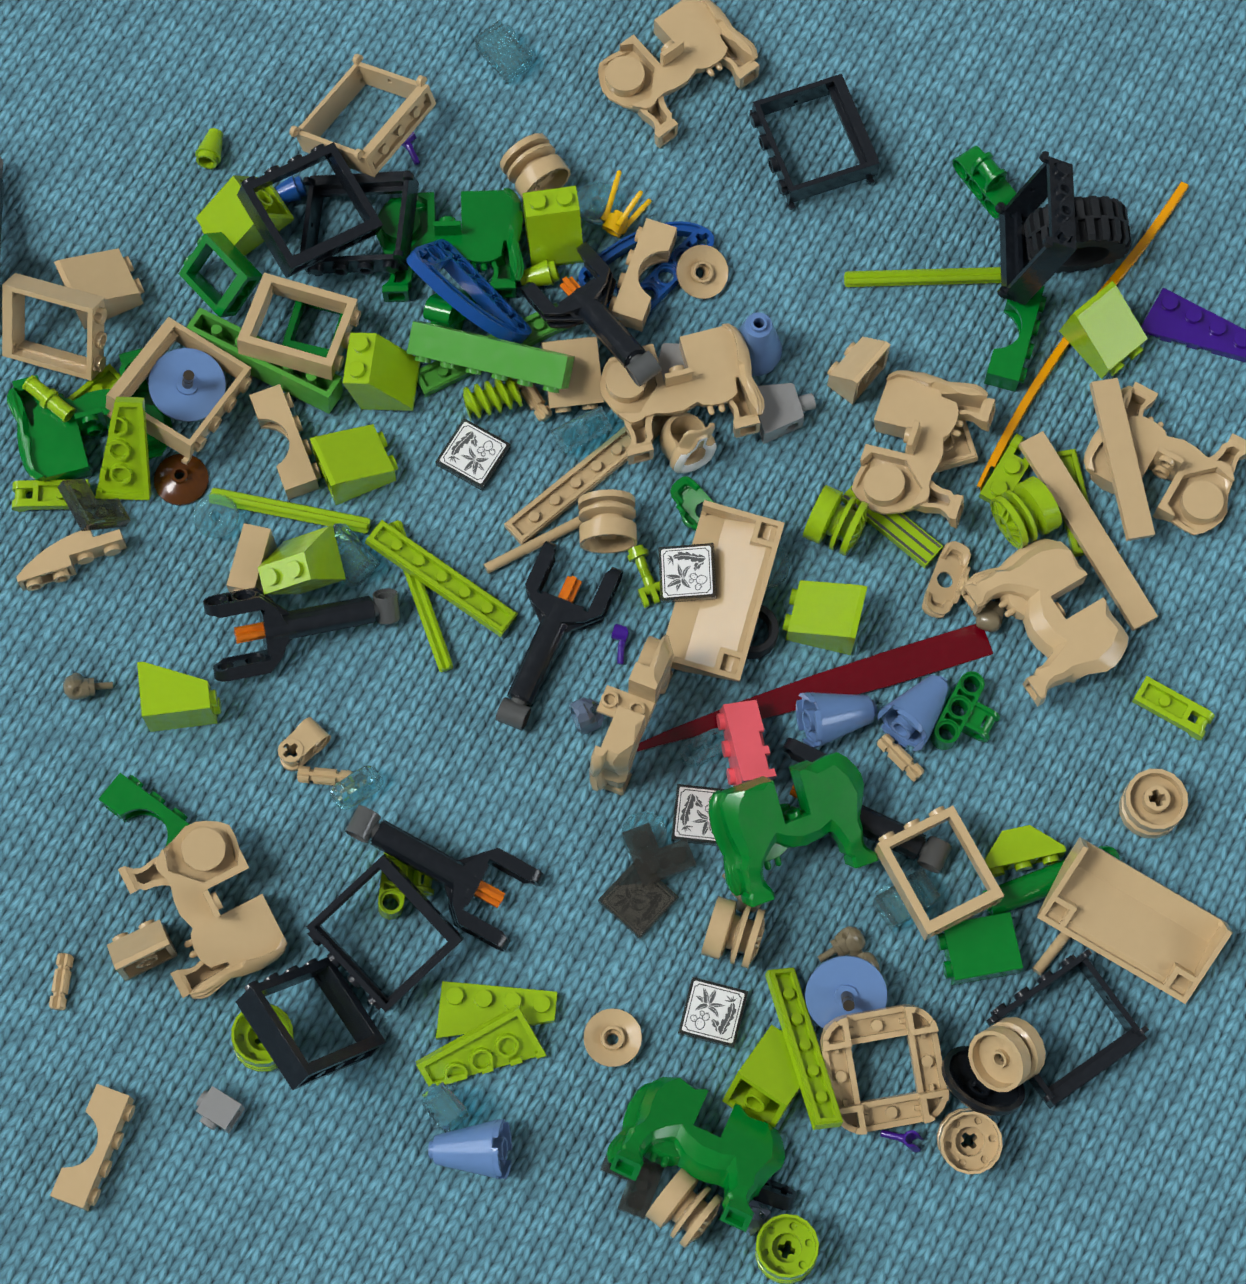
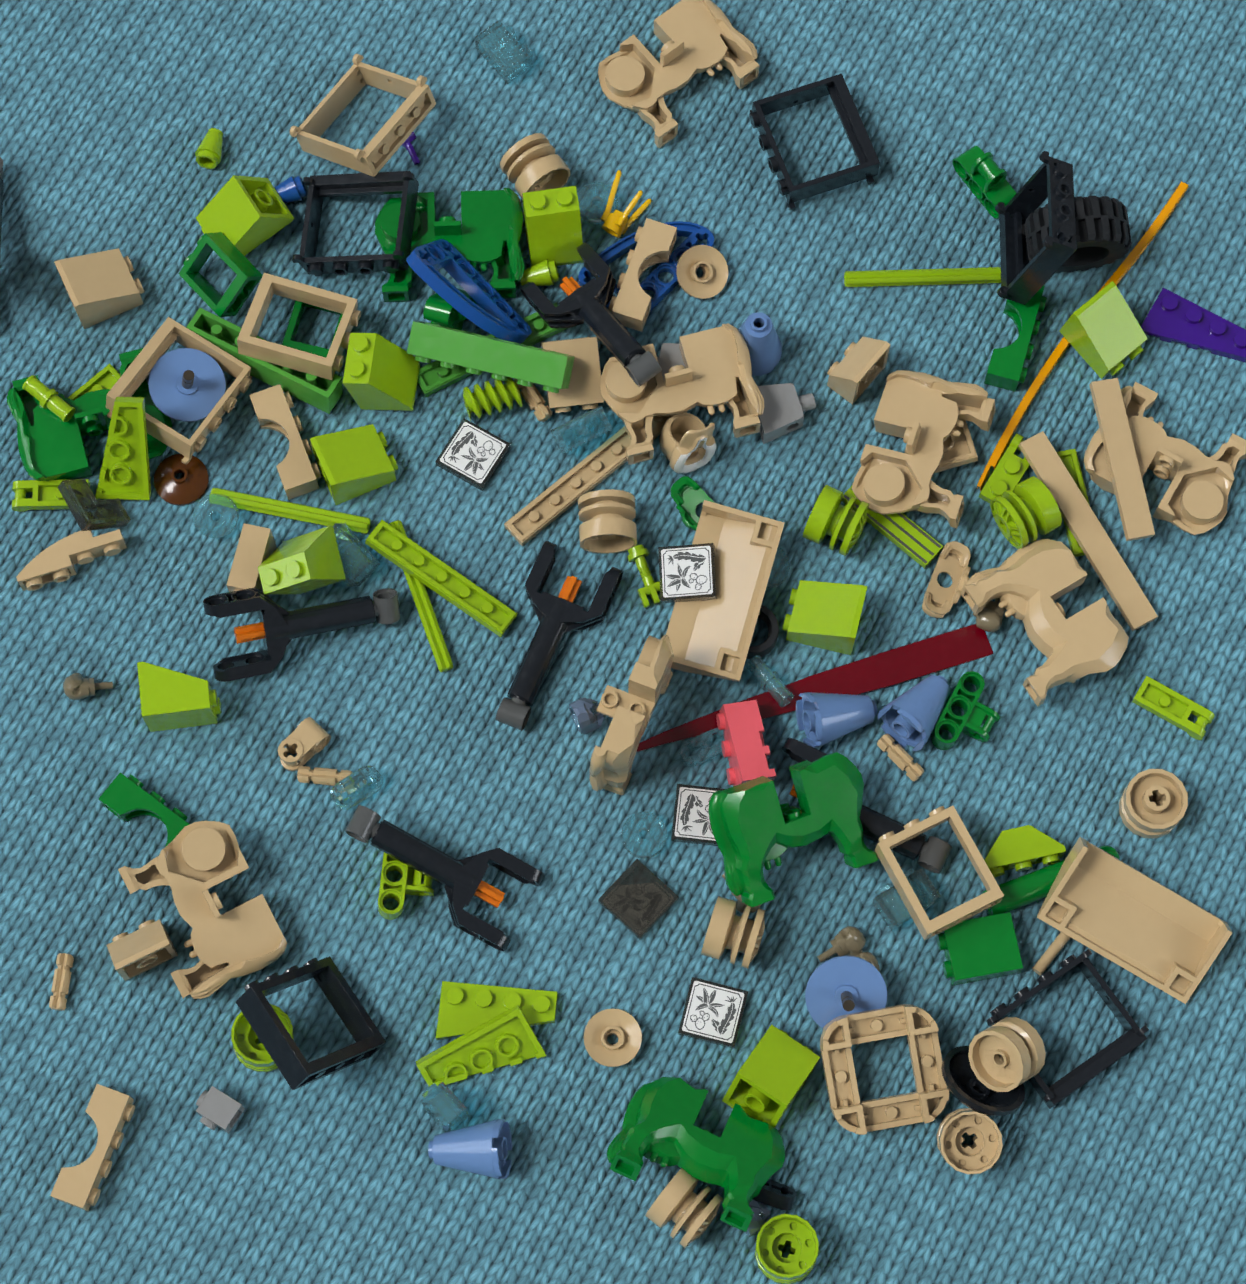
(13, 326): tan window -> none
(293, 264): black window -> none
(357, 975): black window -> none
(532, 545): tan bar -> none
(620, 633): dark purple hand -> none
(639, 1193): clear smoke plate -> none
(654, 862): clear smoke plate -> none
(770, 681): none -> clear light blue pin
(804, 1048): lime tile -> none
(906, 1138): dark purple hand -> none

